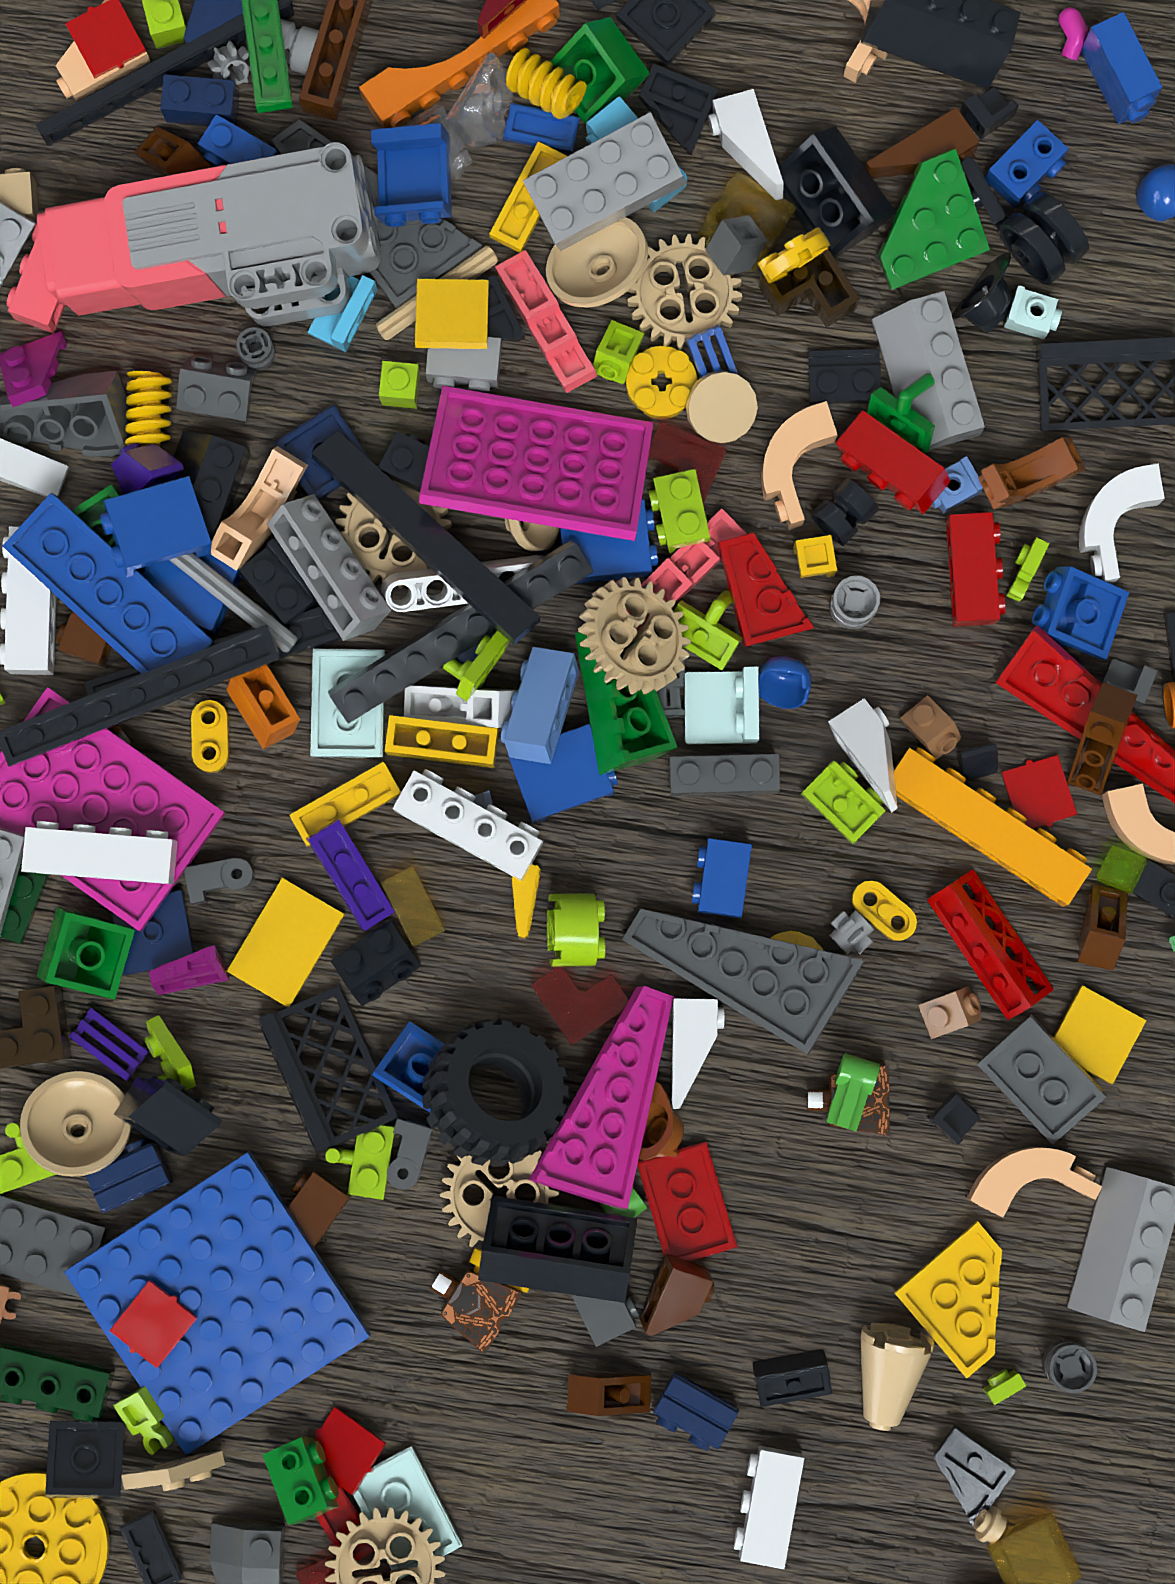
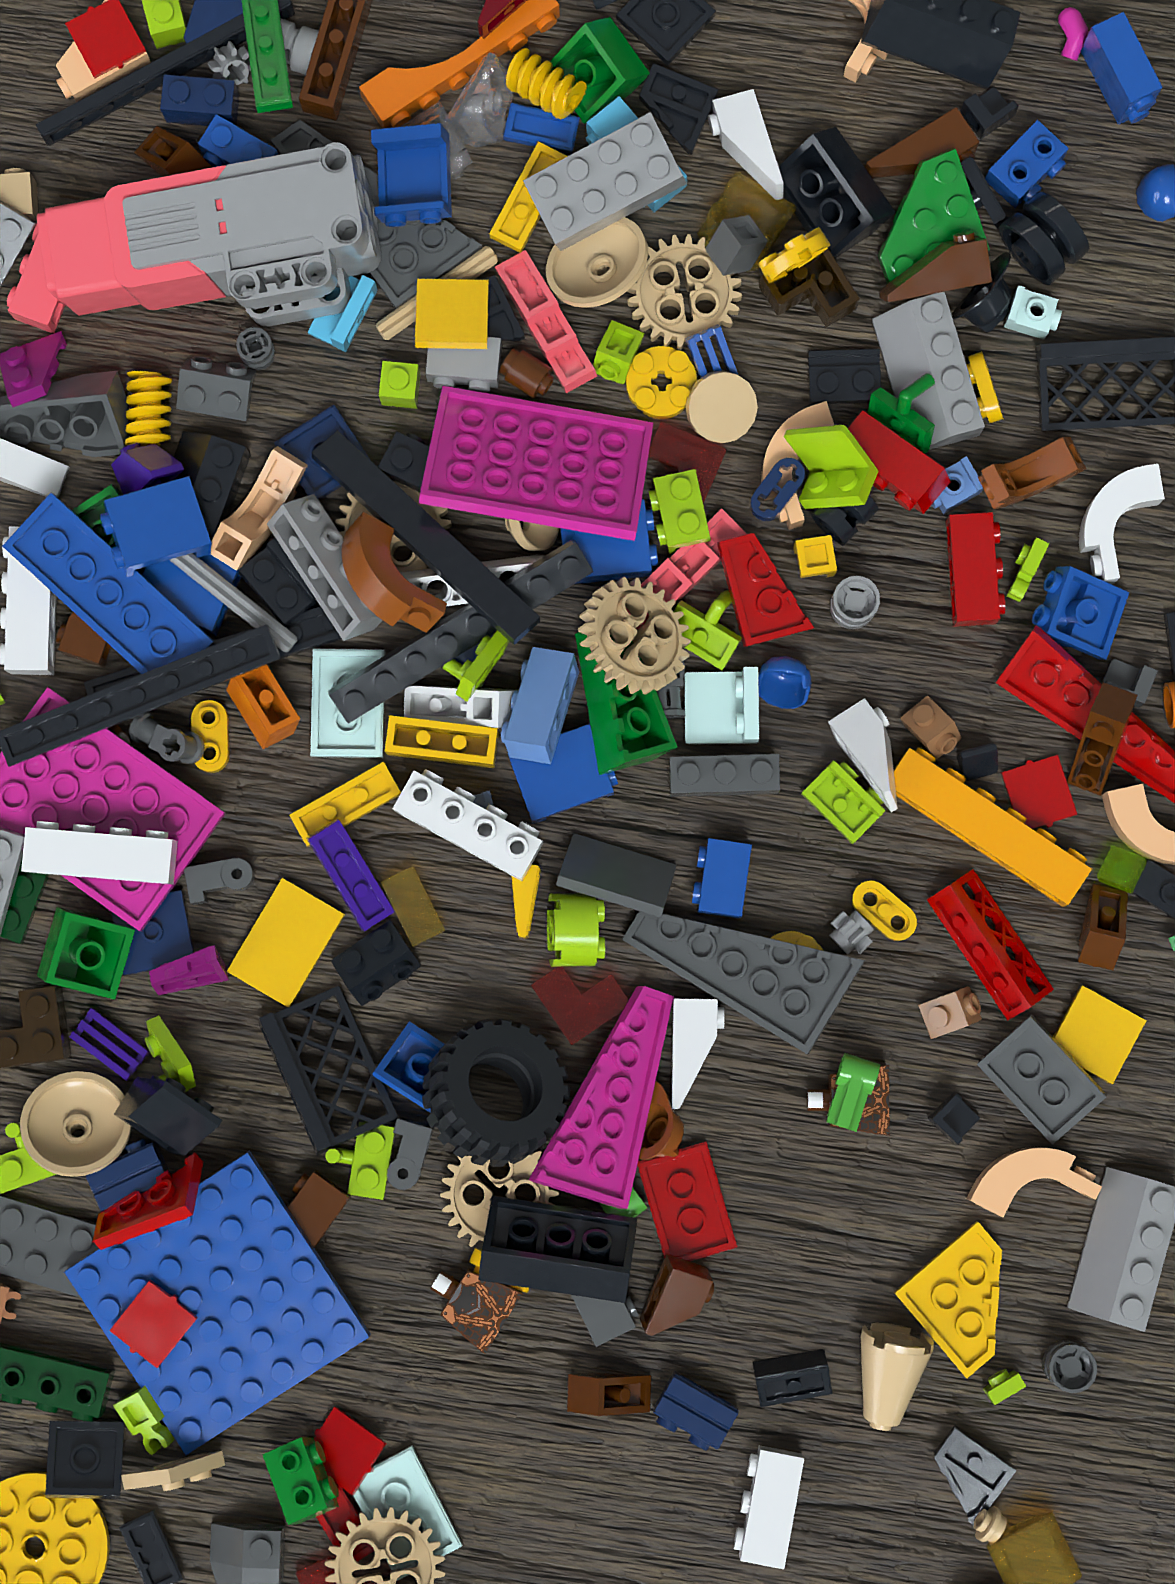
(164, 1203): none -> red wing
(169, 741): none -> dark grey connector
(377, 580): none -> dark orange arch
(527, 373): none -> reddish brown brick
(616, 875): none -> dark grey tile
(770, 484): none -> dark blue beam
(837, 466): none -> lime bracket
(945, 268): none -> reddish brown slope
(980, 375): none -> yellow plate

